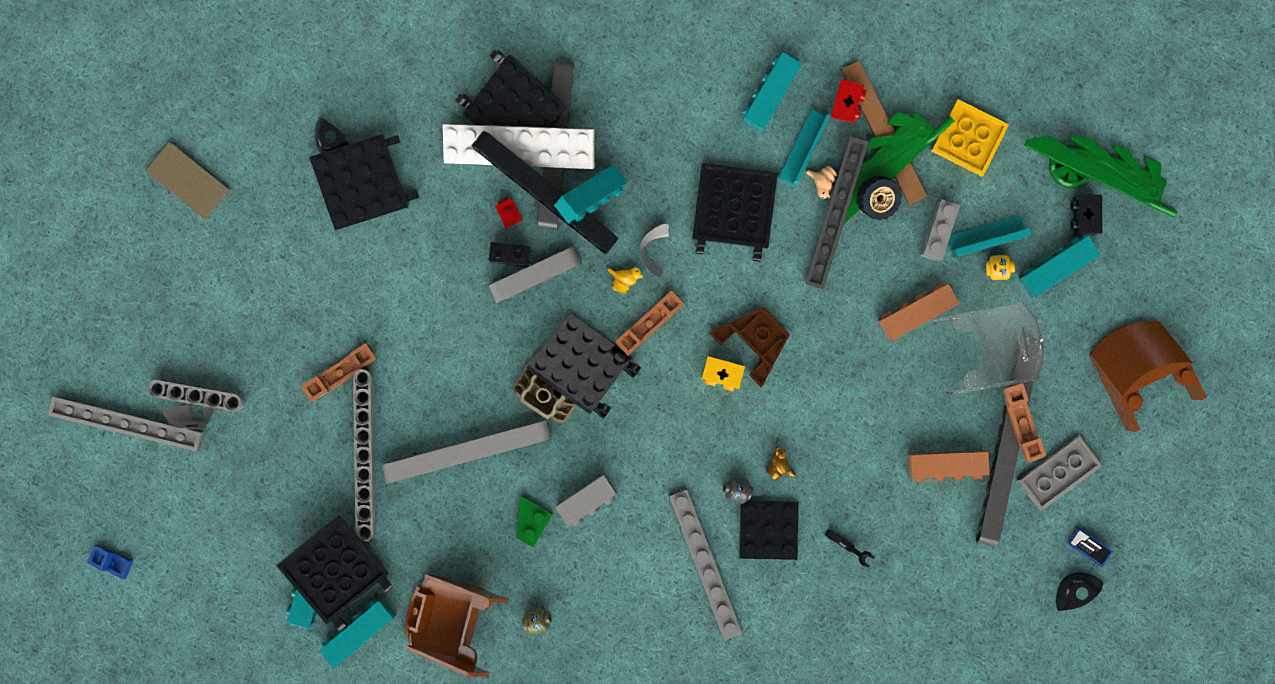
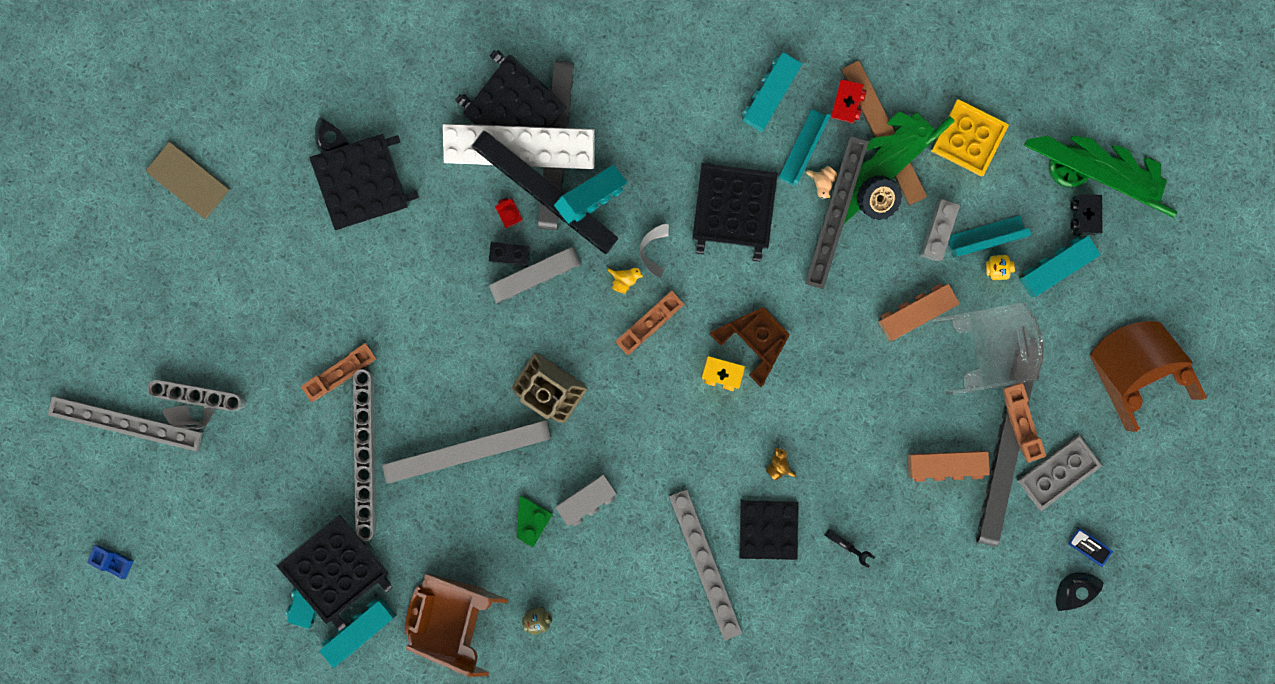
(581, 364): black plate -> none
(737, 490): dark grey head -> none

